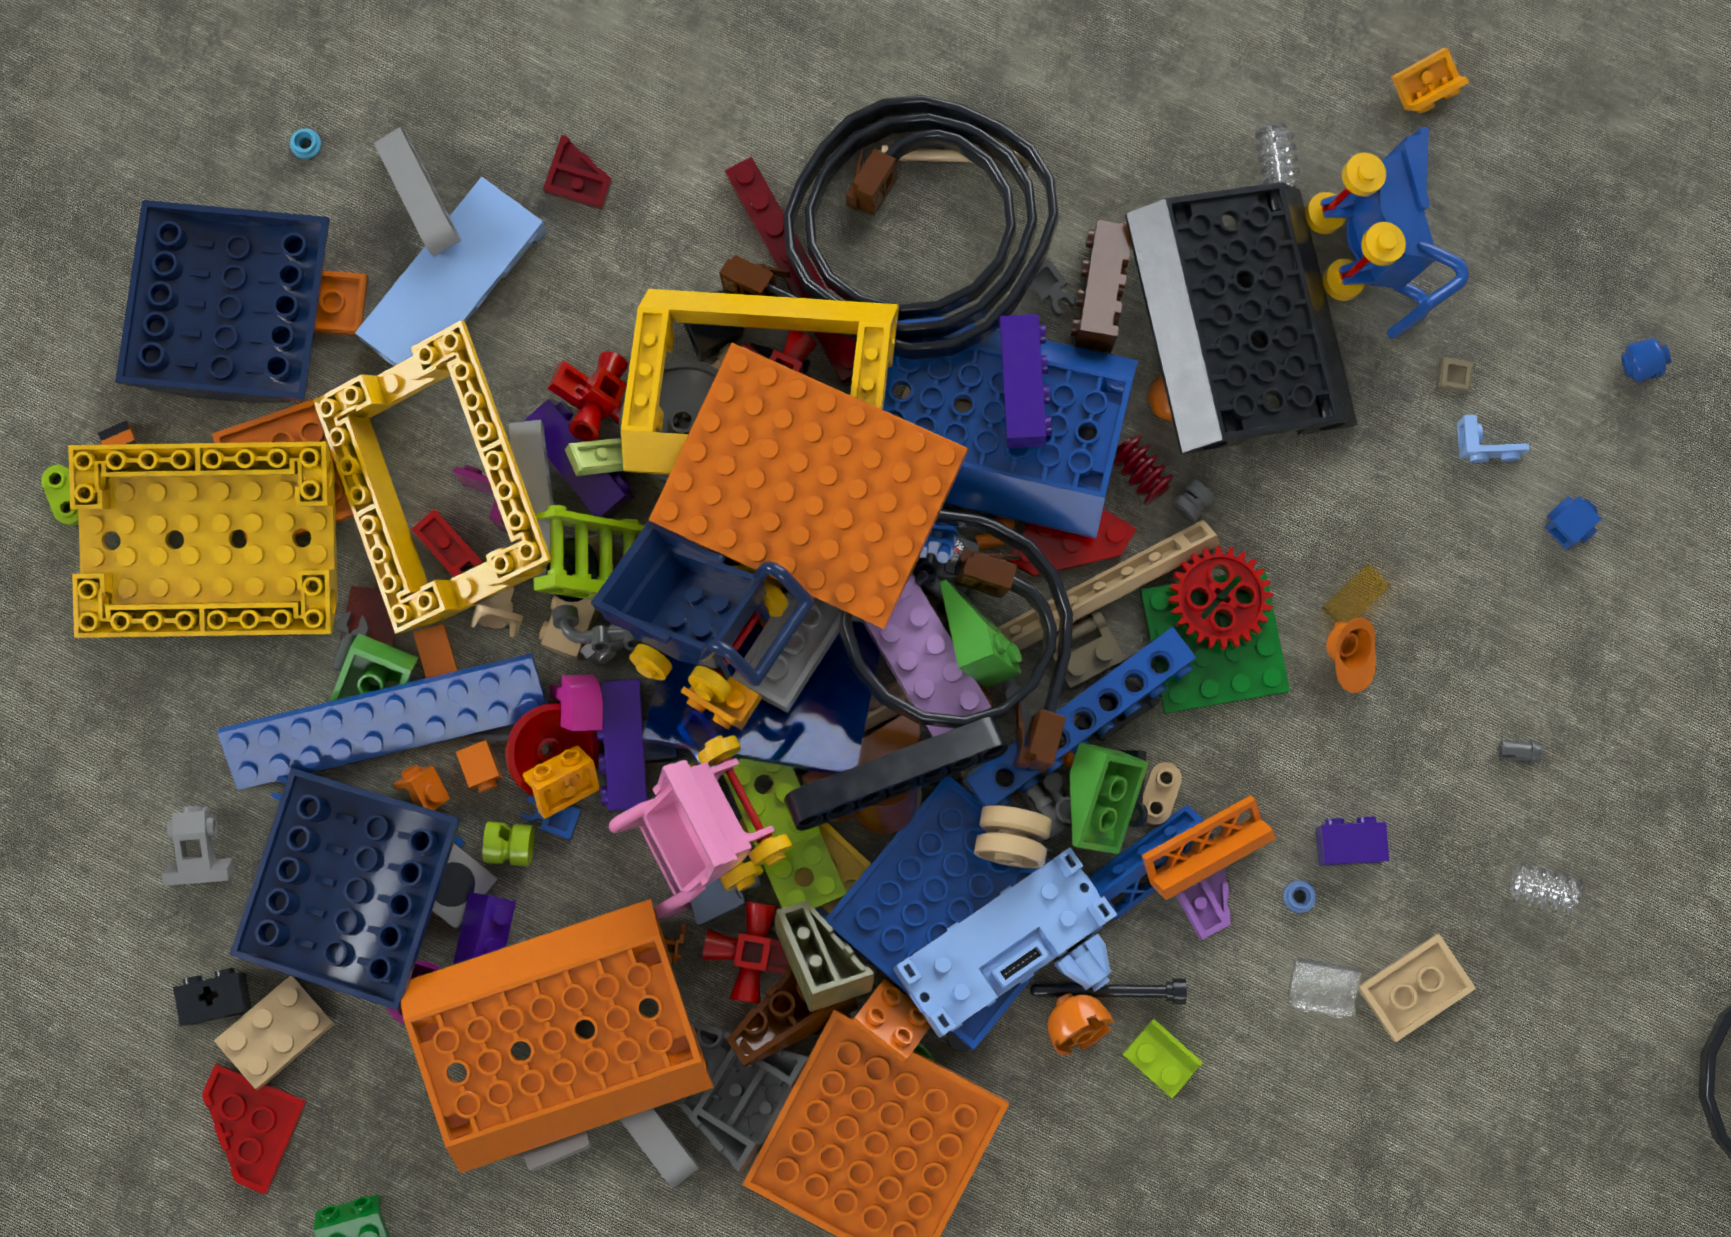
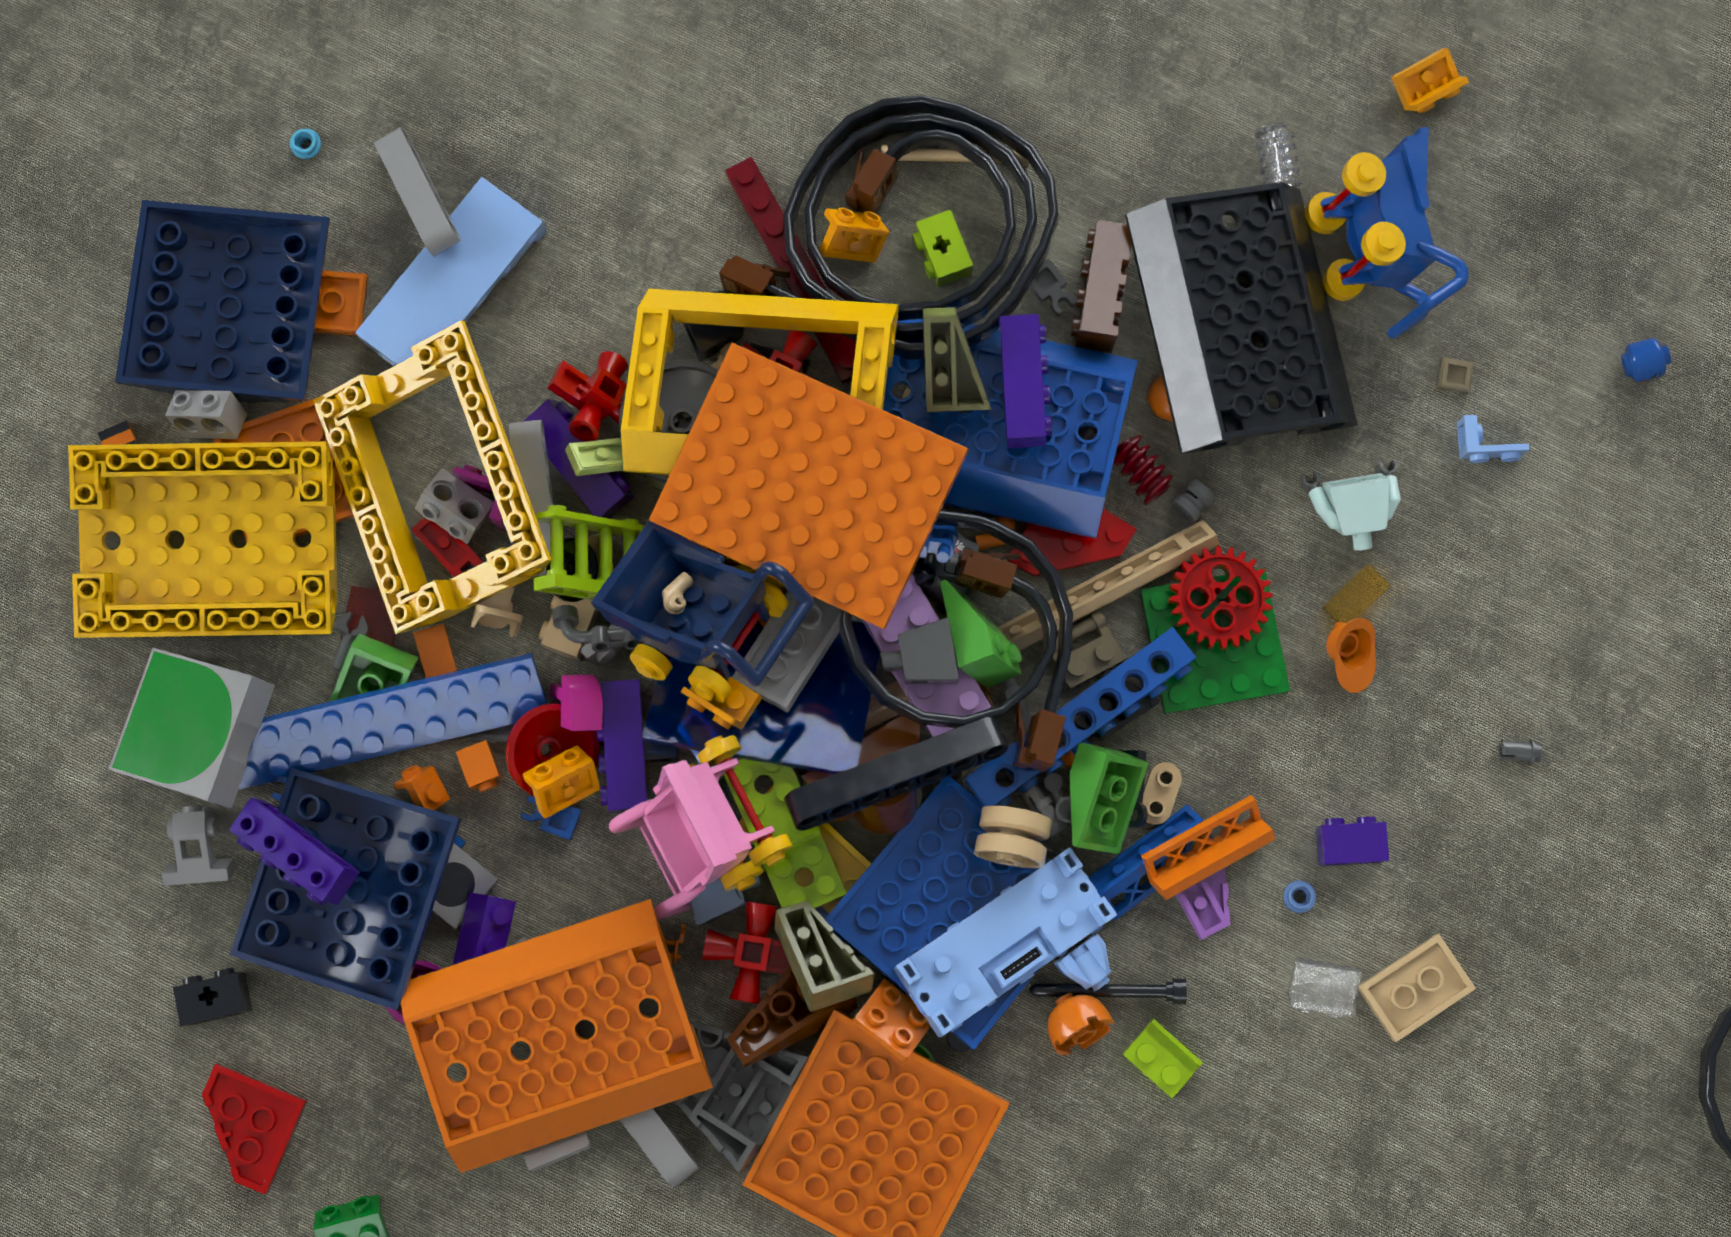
(59, 494): lime plate -> none
(191, 727): none -> green tile
(206, 414): none -> light grey brick
(274, 1032): tan plate -> none
(294, 852): none -> dark purple brick
(455, 503): none -> light grey brick
(508, 843): lime wheel -> none
(576, 177): dark red wing -> none
(673, 593): none -> tan arm
(853, 235): none -> light orange bracket
(924, 655): none -> dark grey torso
(942, 231): none -> lime brick
(949, 366): none -> olive wedge
(1357, 503): none -> light aqua torso
(1545, 888): clear piece -> none
(1573, 521): blue brick -> none

